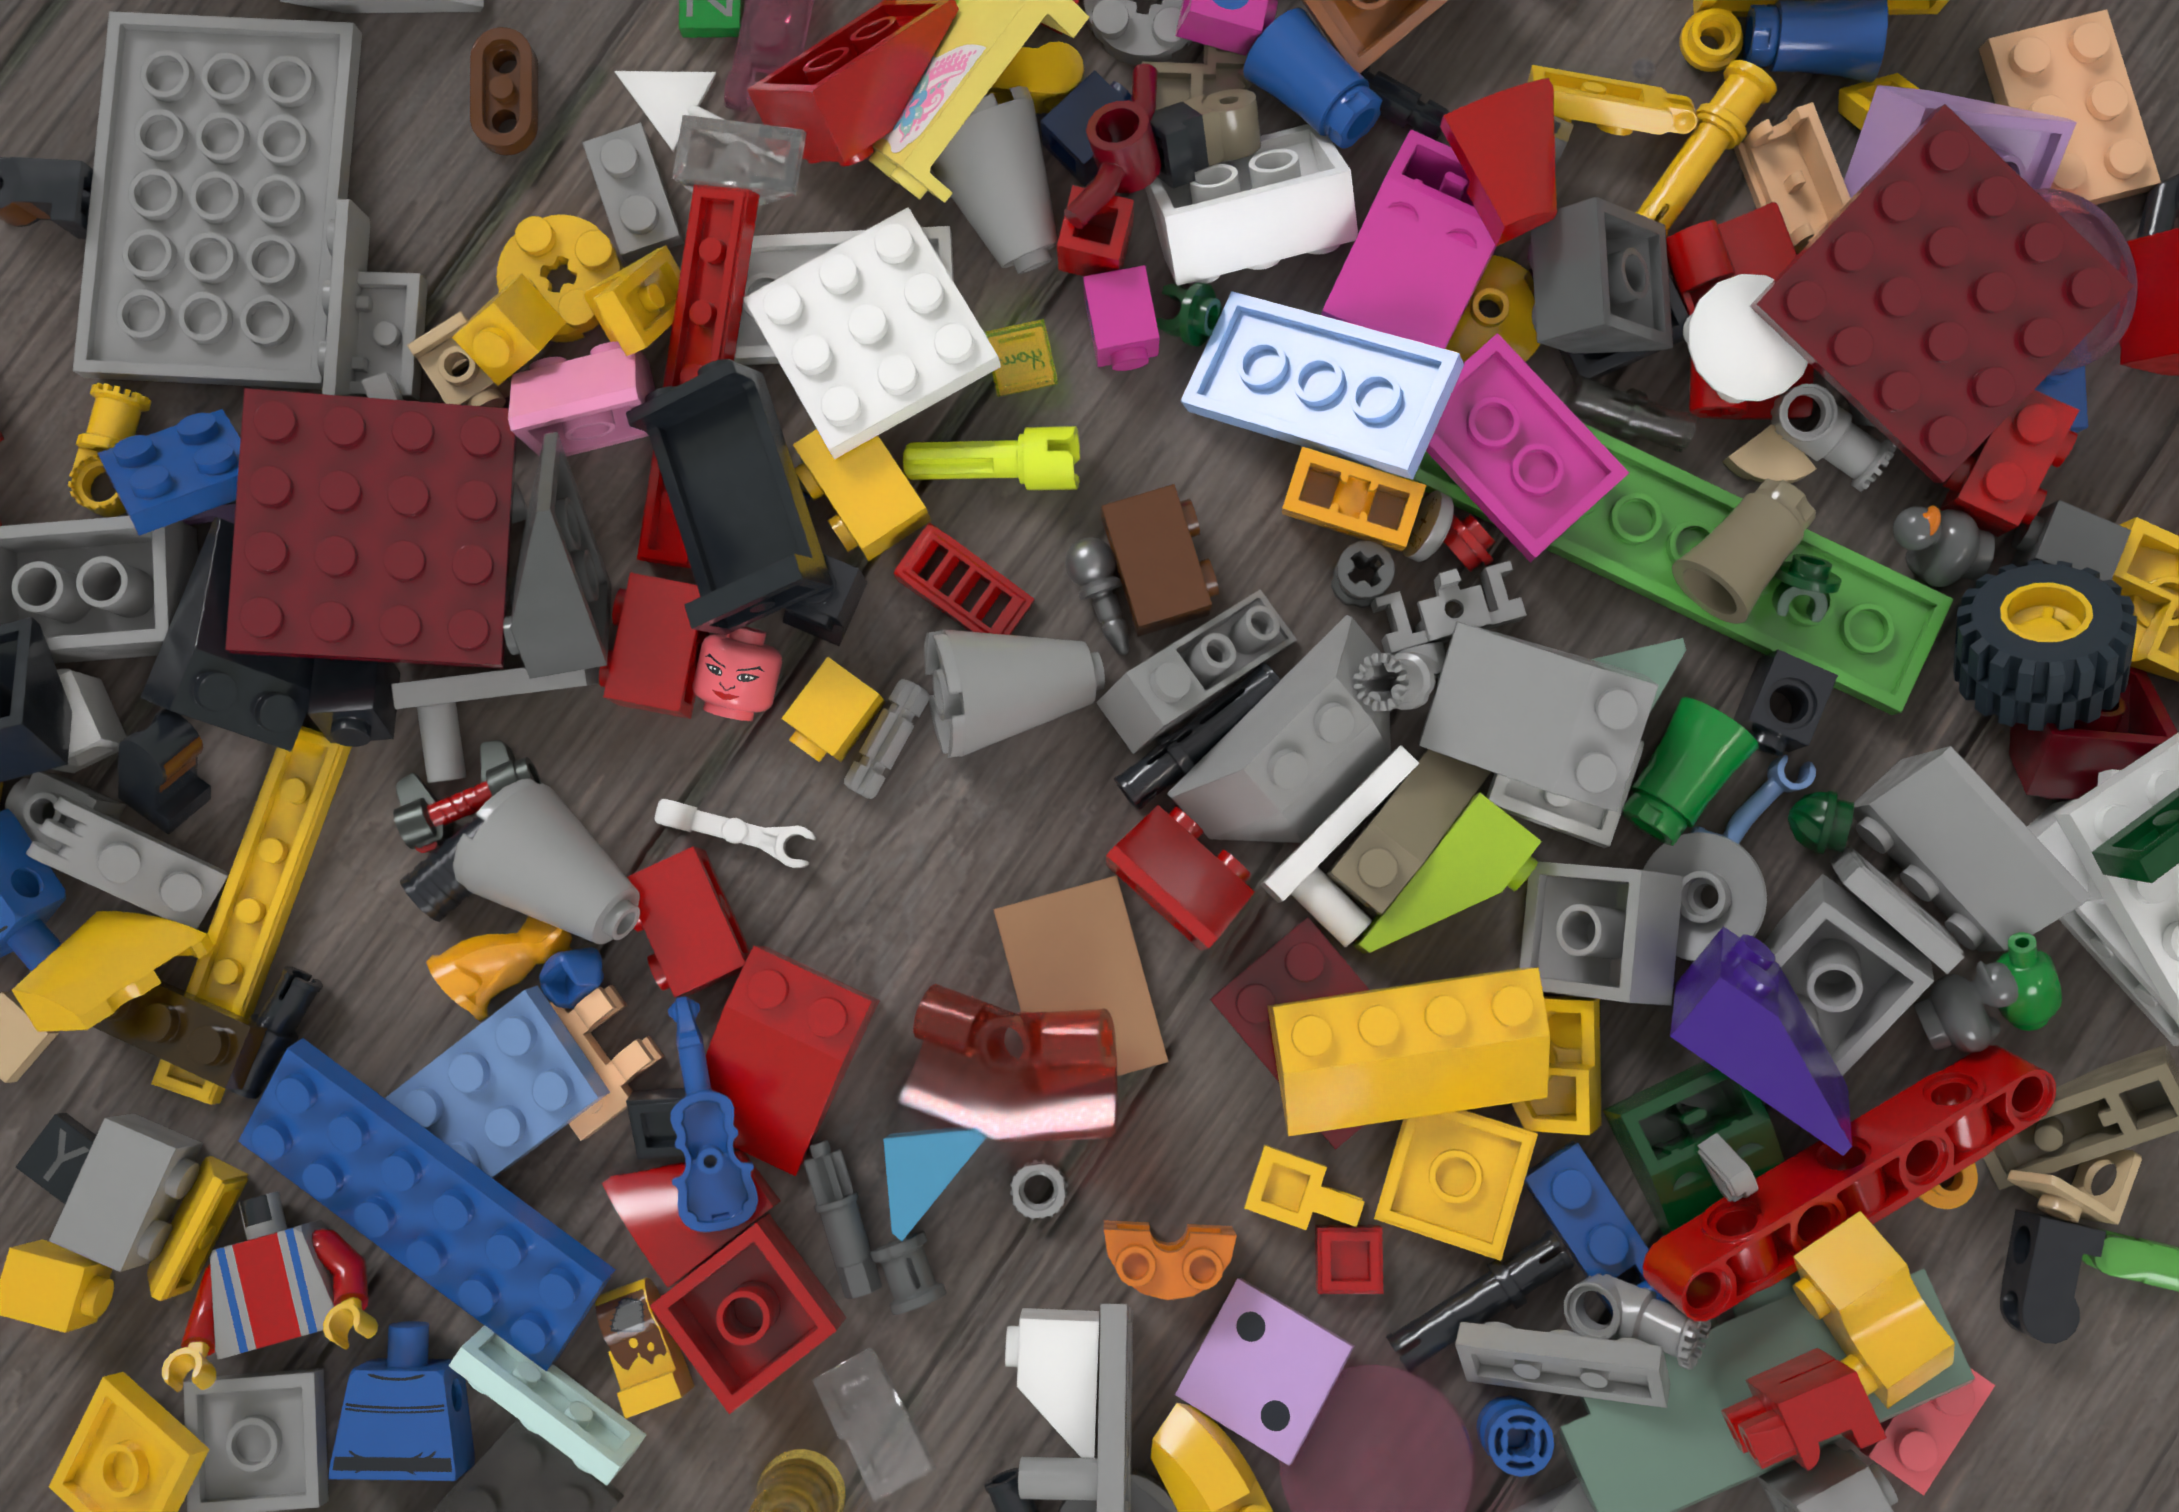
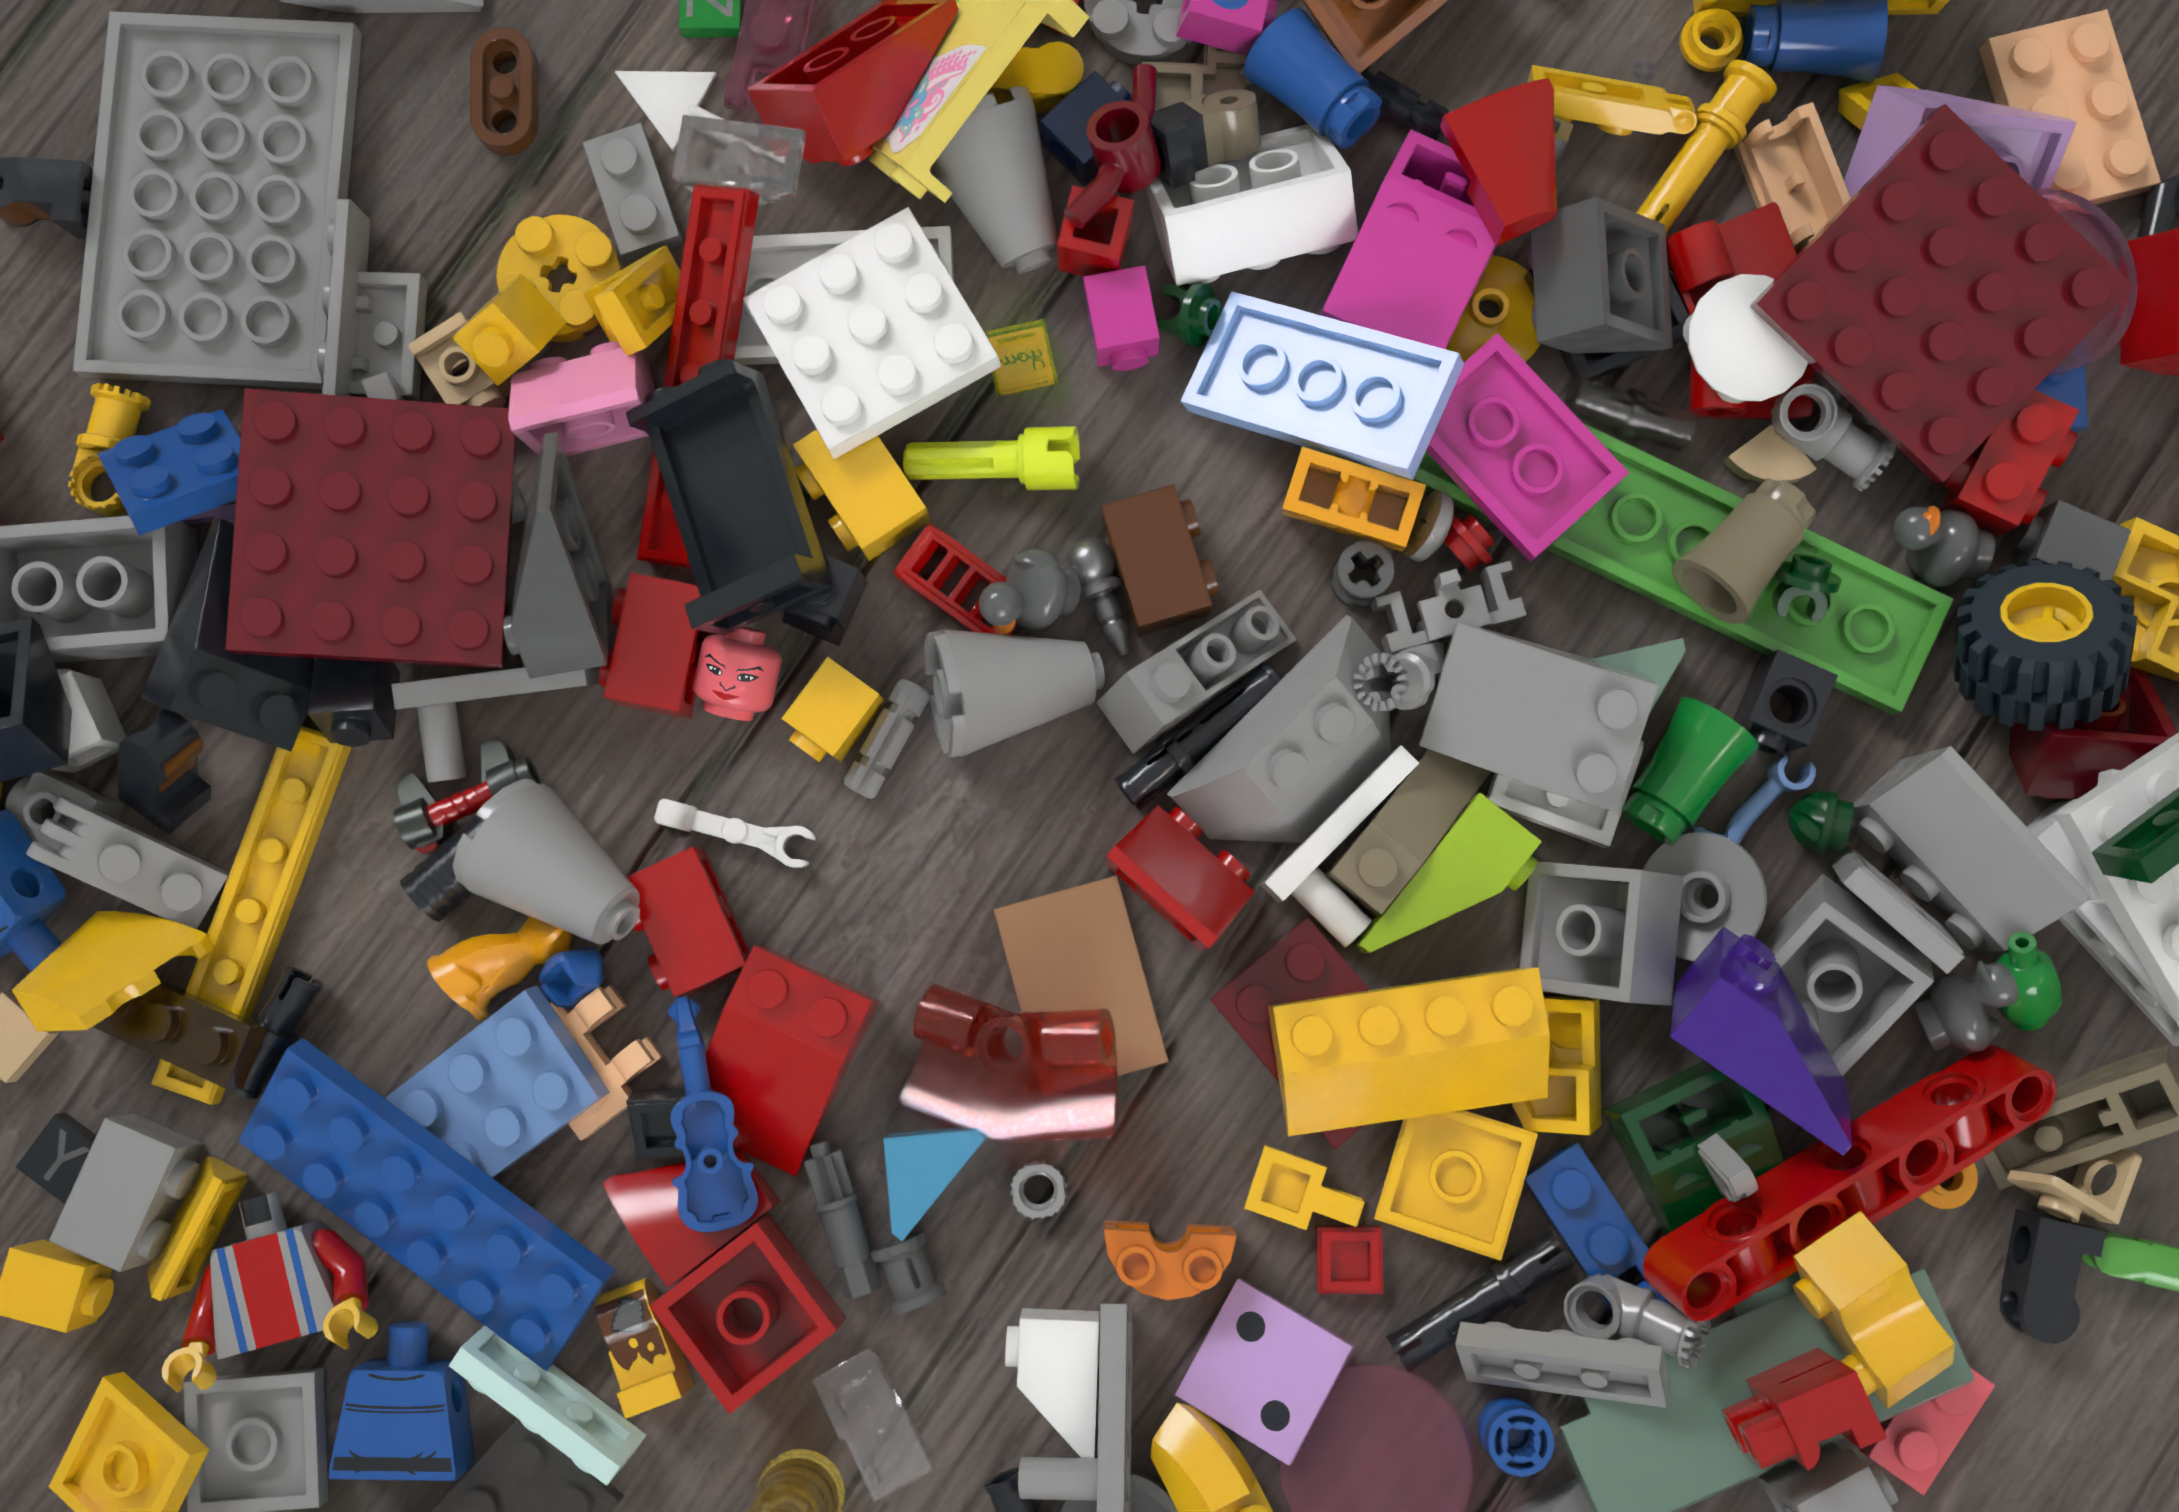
(1033, 595): none -> dark grey animal

